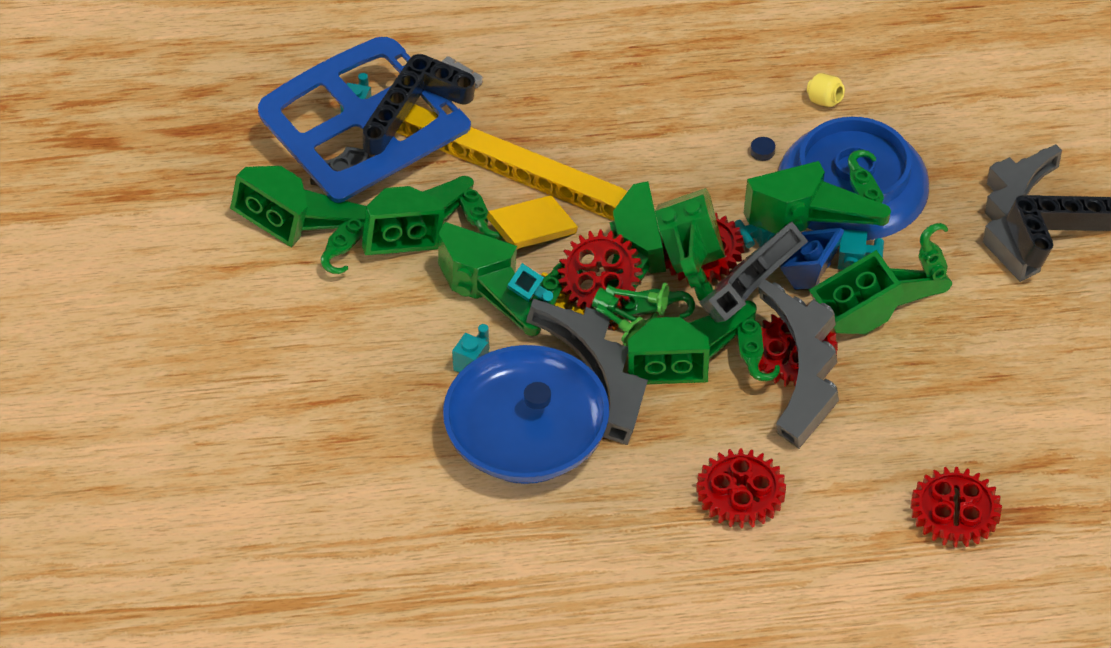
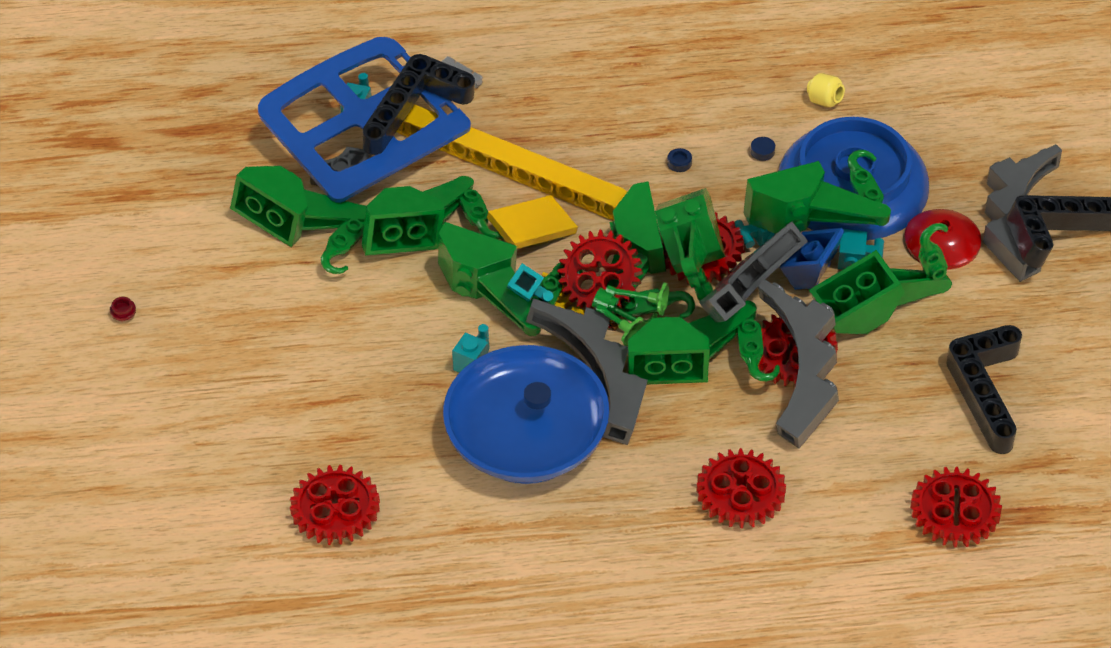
(122, 309): none -> dark red plate
(335, 504): none -> red gear
(679, 160): none -> dark blue tile
(958, 244): none -> red dish
(967, 365): none -> black beam

